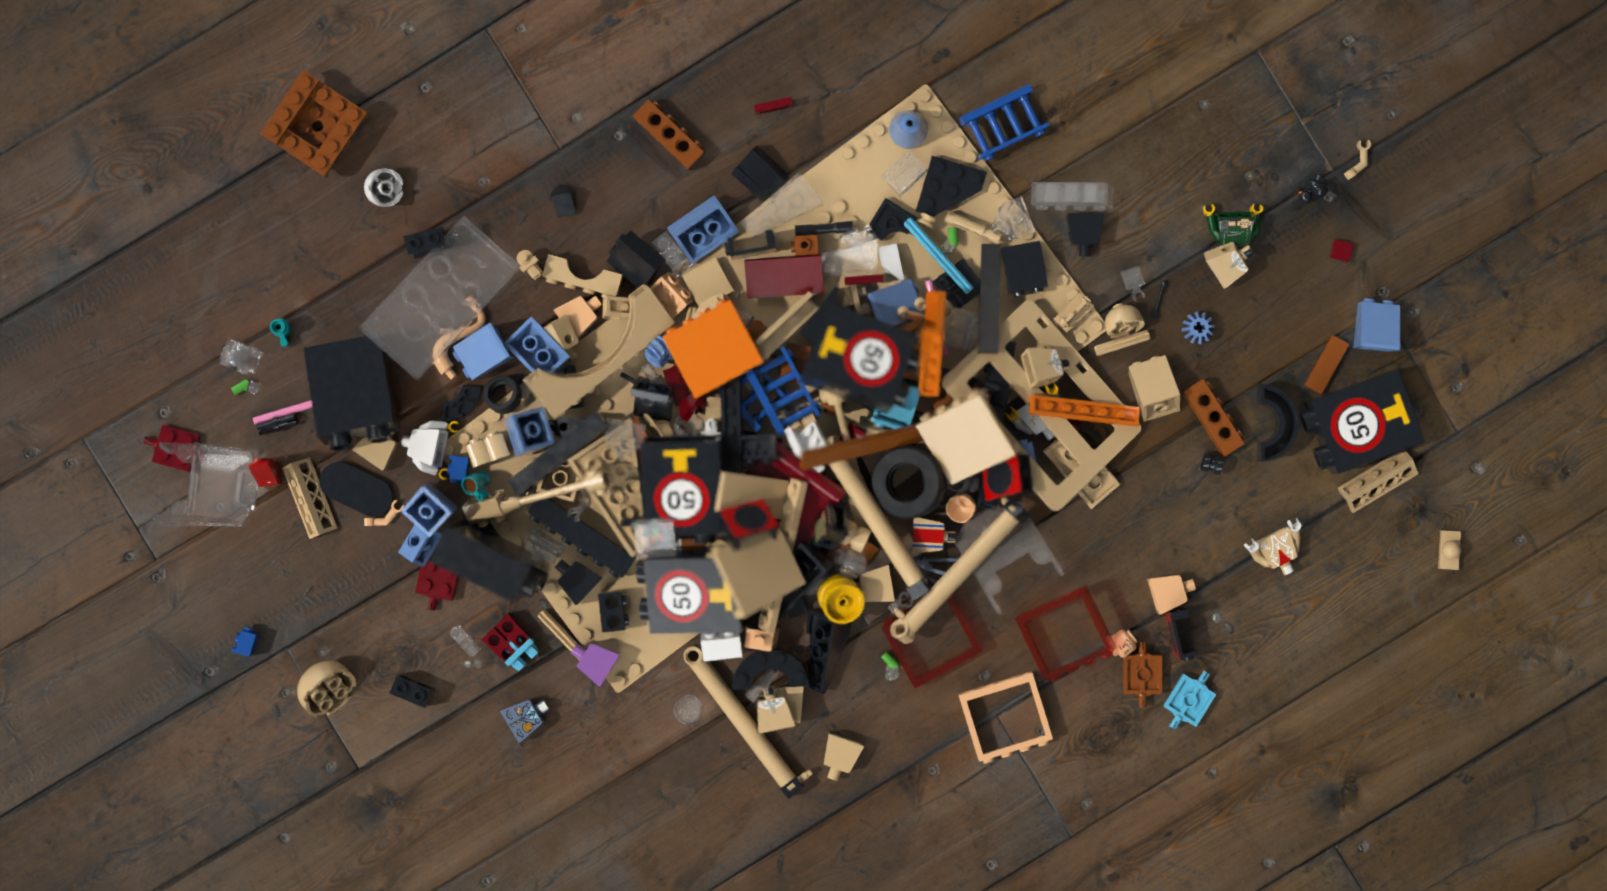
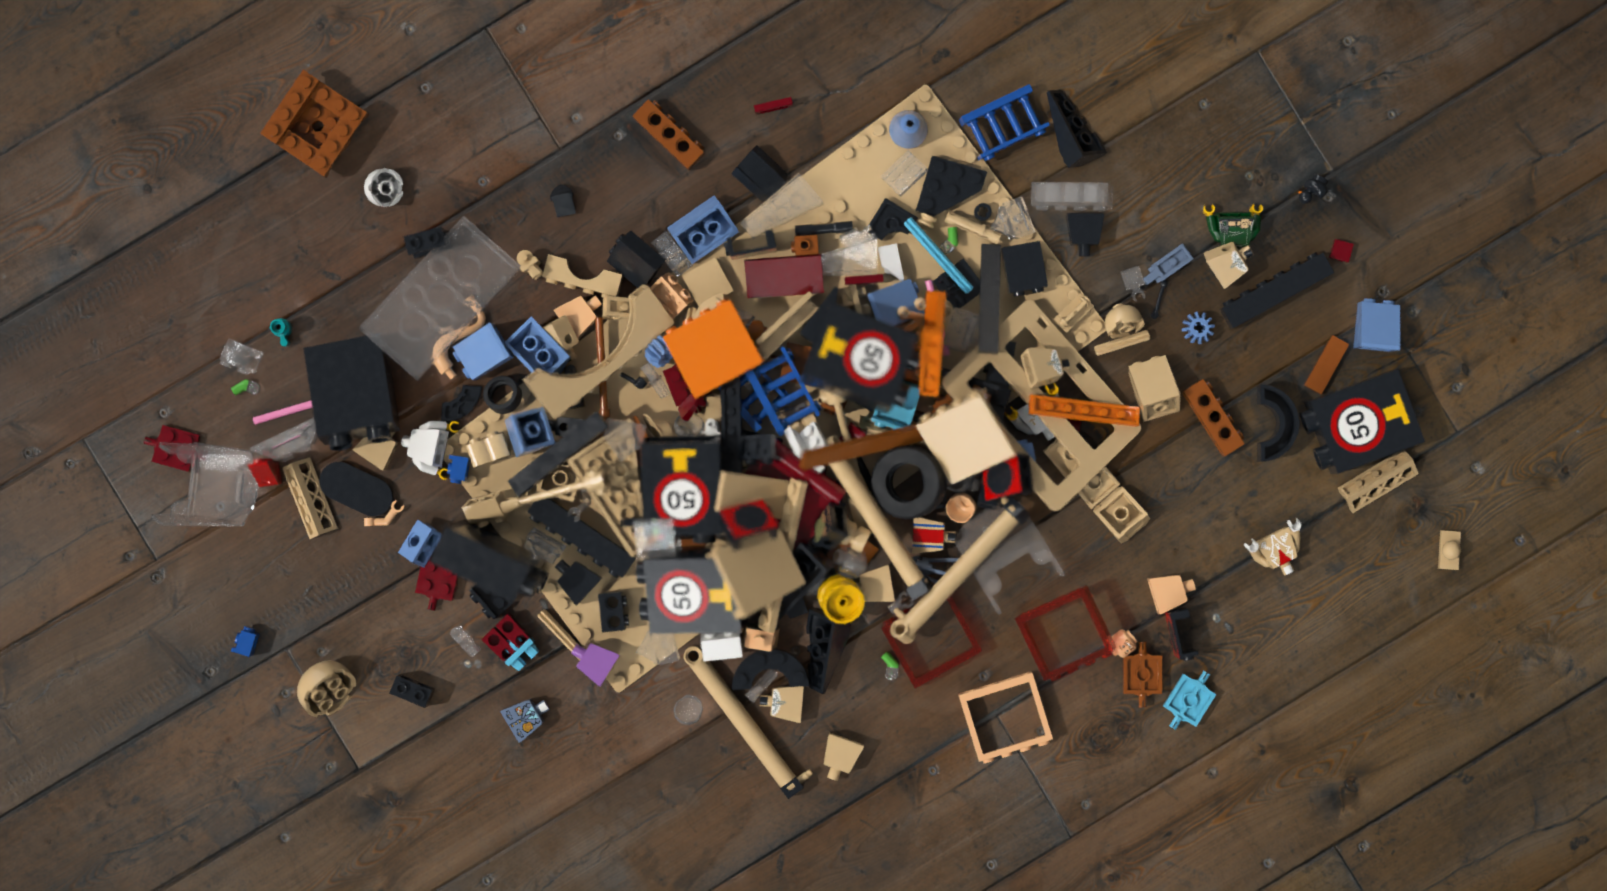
(276, 424): black pin -> none
(288, 442): none -> clear wedge
(429, 509): medium blue slope -> none
(475, 485): teal piece -> none
(492, 604): none -> black bracket
(604, 411): none -> dark orange bar
(653, 400): black bracket -> none
(659, 648): none -> clear slope
(773, 712): tan torso -> none
(977, 209): none -> black bush
(1074, 139): none -> black wedge
(1121, 514): none -> tan slope
(1168, 264): none -> sand blue hinge
(1214, 463): black wheel -> none
(1279, 289): none -> black brick
(1363, 160): tan arm -> none

